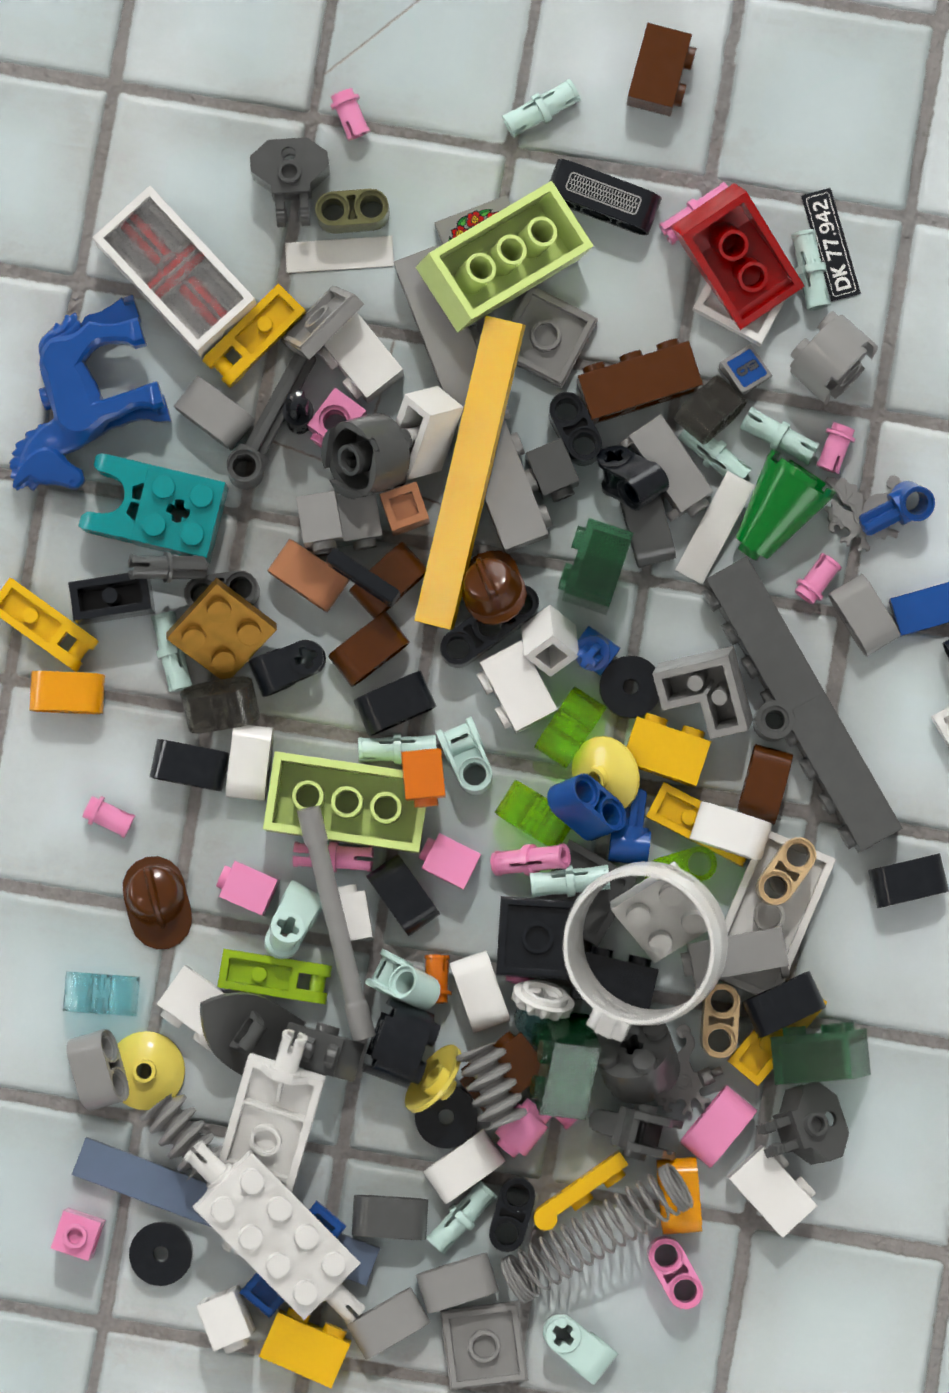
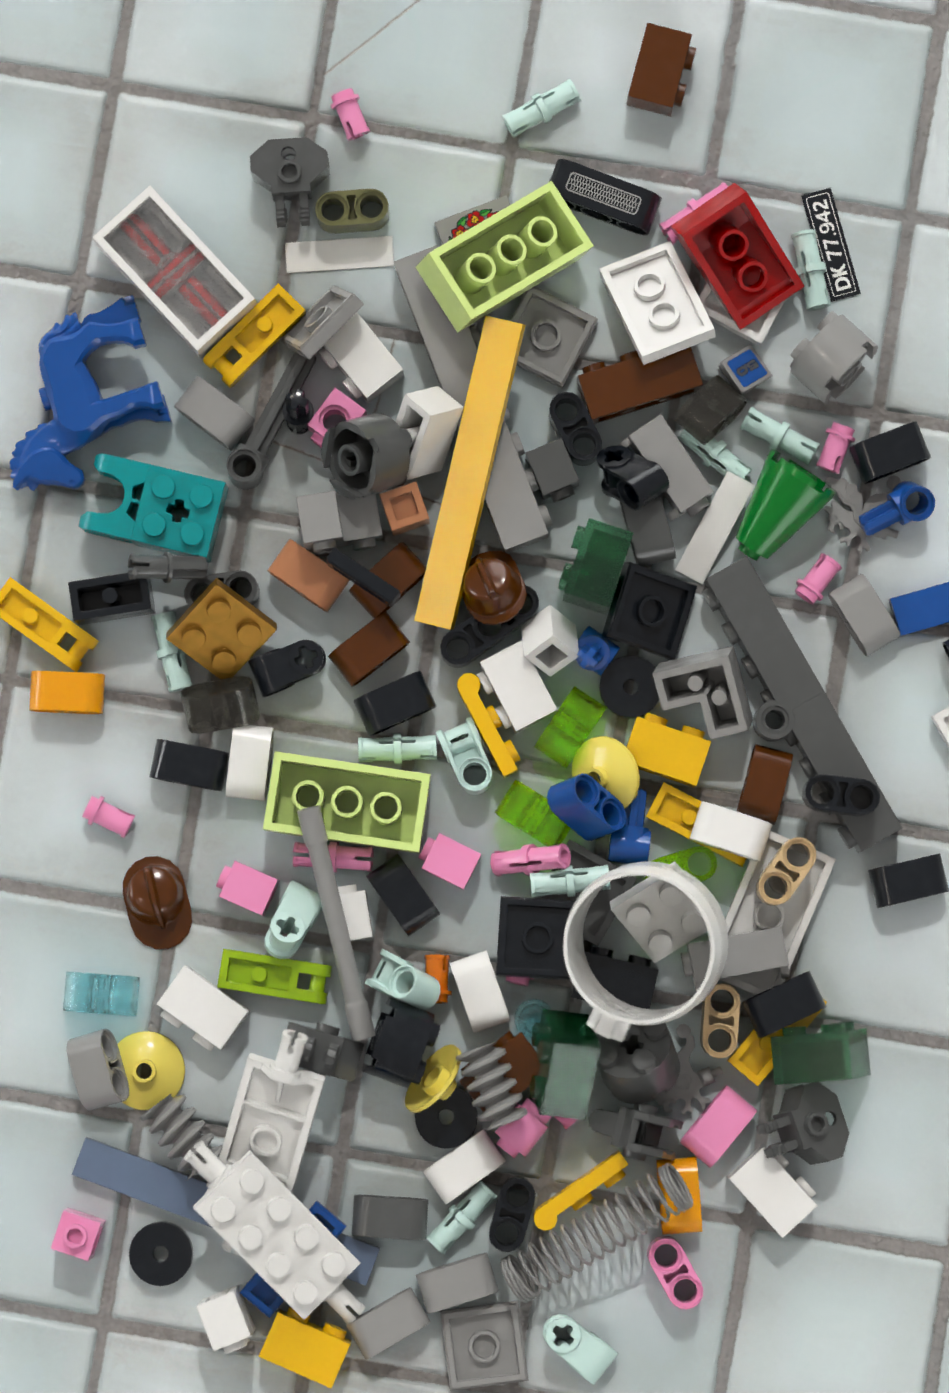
(243, 1025): dark grey shield -> none
(423, 777): orange brick -> none
(487, 723): none -> yellow plate
(543, 999): white gear -> none
(649, 610): none -> black tile
(657, 302): none -> white plate
(840, 795): none -> black beam
(889, 452): none -> black beam

